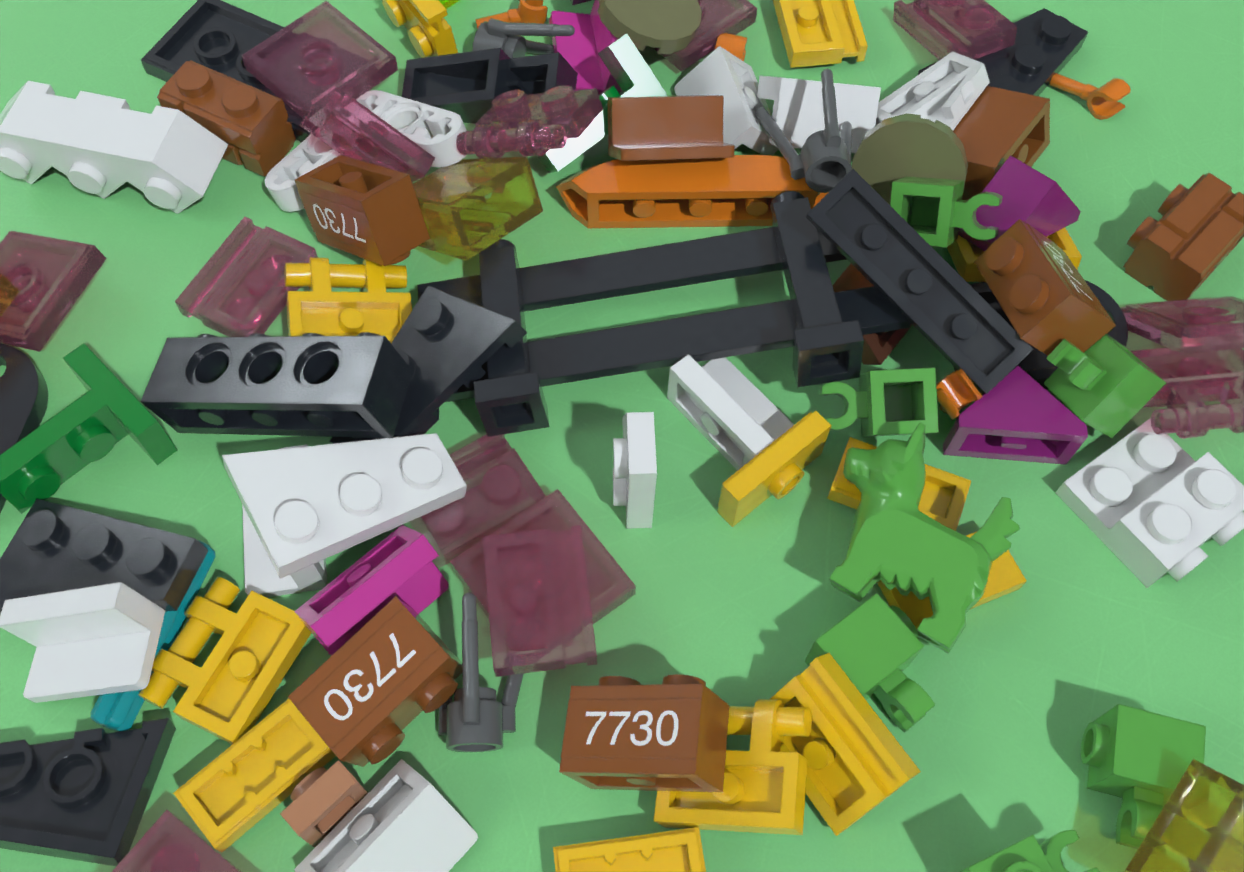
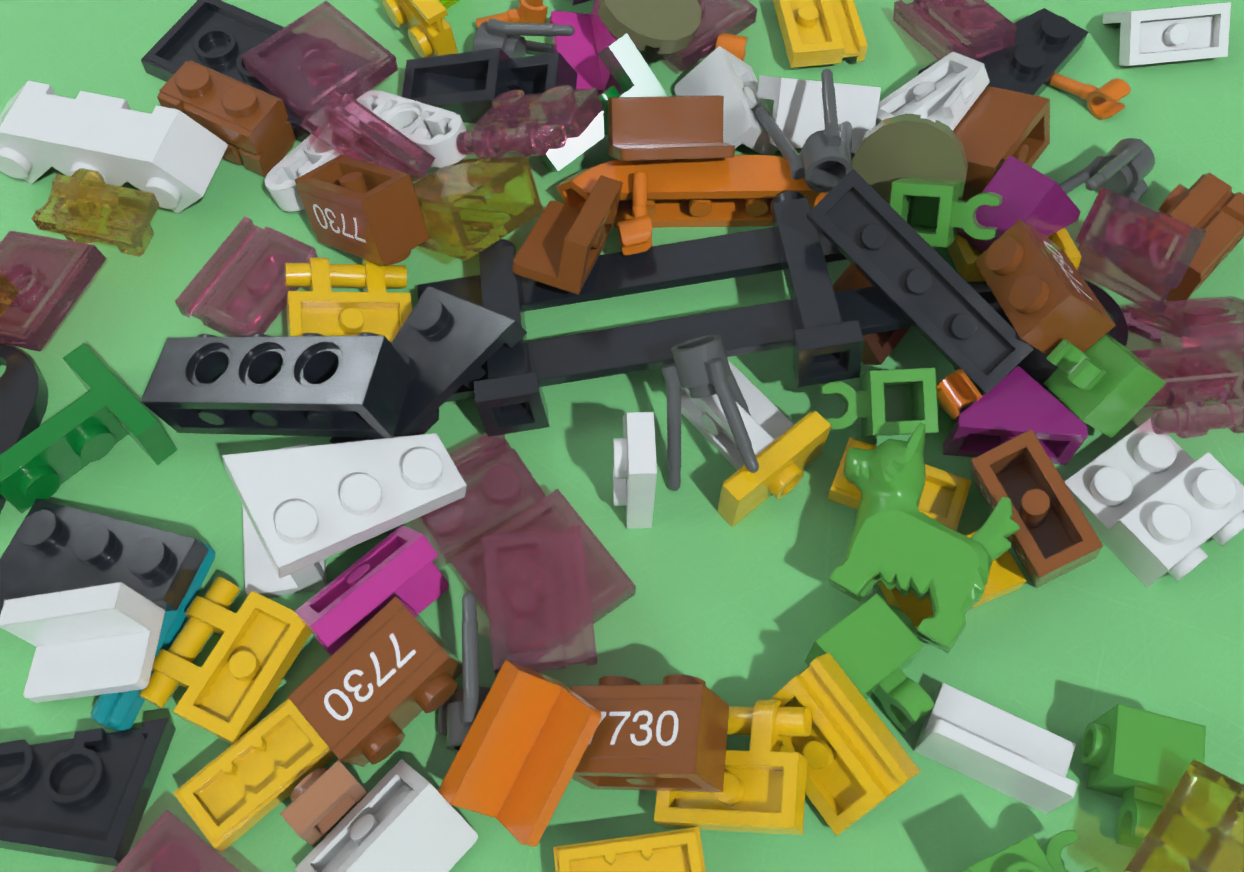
(95, 211): none -> clear yellow hips
(521, 751): none -> orange panel
(569, 239): none -> dark orange panel
(636, 233): none -> orange hand
(705, 371): none -> dark grey plant
(998, 749): none -> white panel
(1052, 526): none -> dark orange brick
(1118, 170): none -> dark grey plant
(1135, 249): none -> clear pink plate
(1172, 33): none -> white panel

